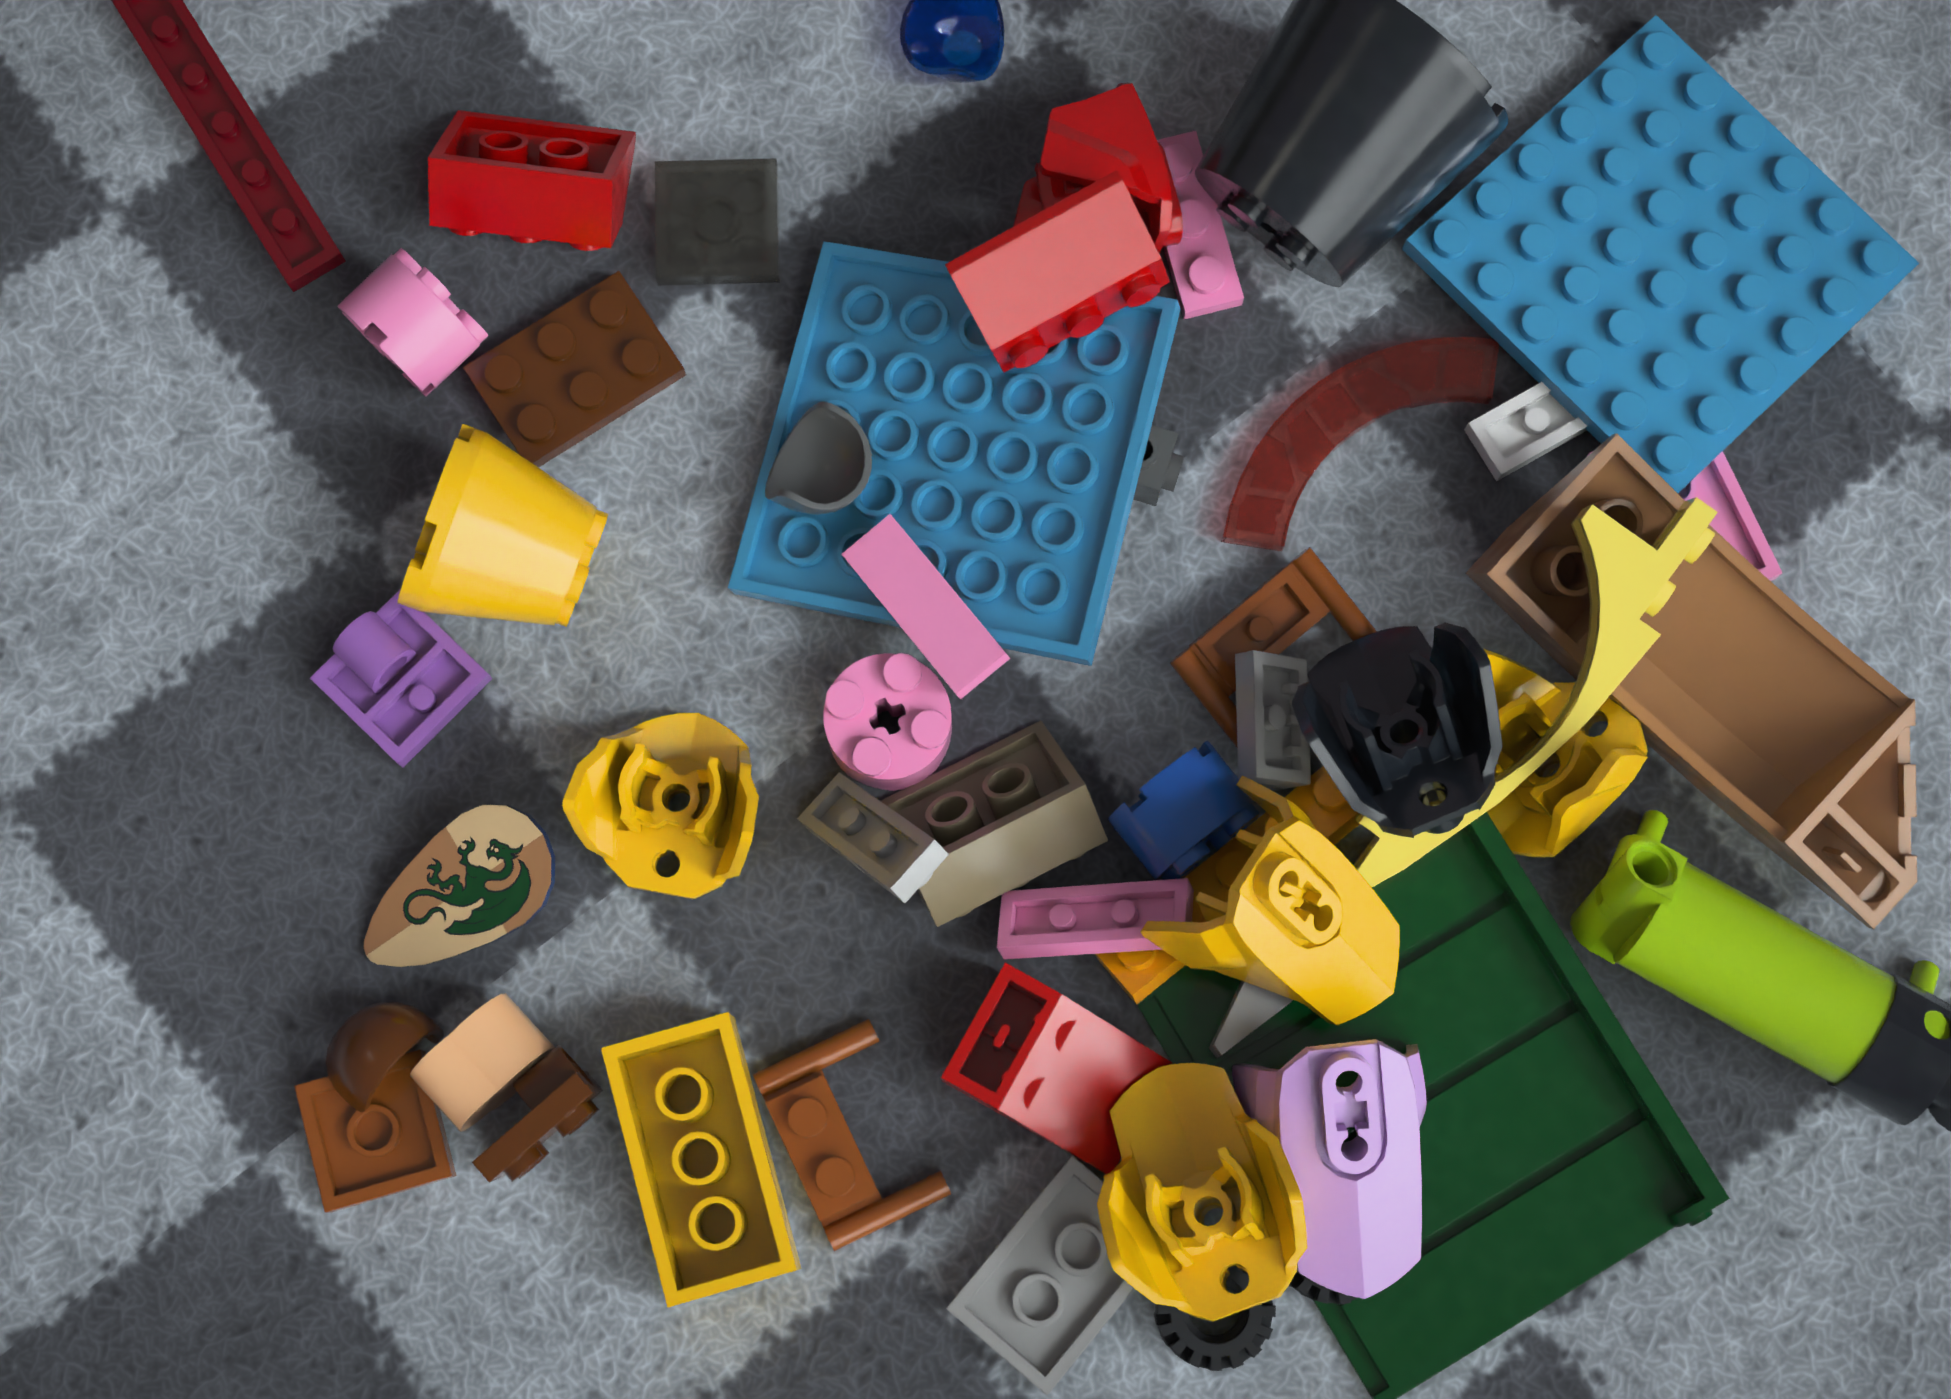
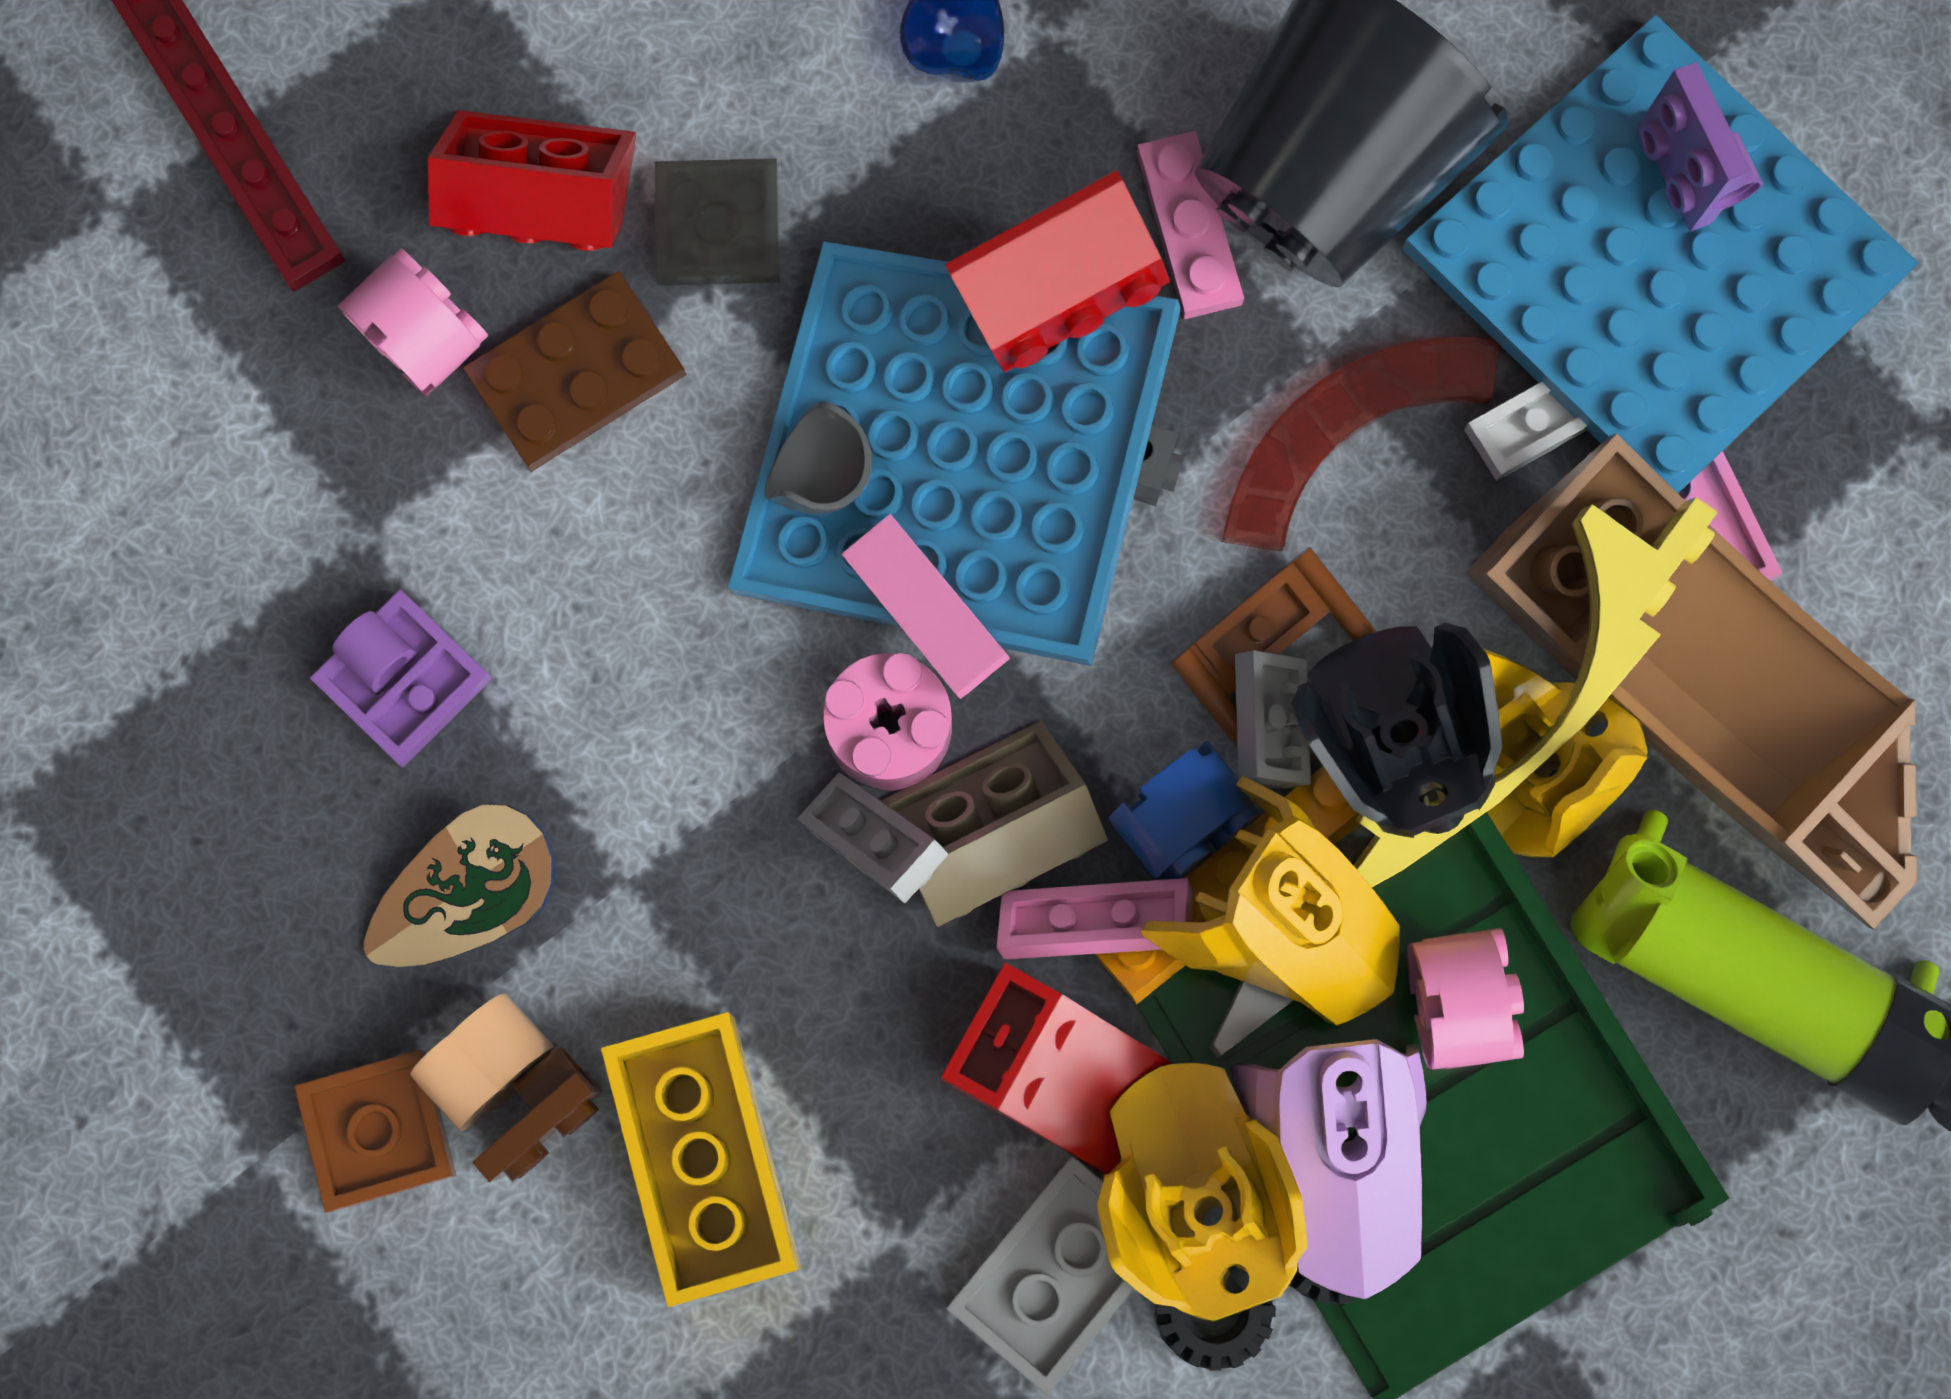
(371, 1045): reddish brown helmet -> none
(501, 539): yellow cone -> none
(624, 796): yellow piece -> none
(825, 1147): dark orange plate -> none
(1096, 139): red piece -> none
(1465, 999): none -> bright pink brick
(1696, 150): none -> medium lavender plate

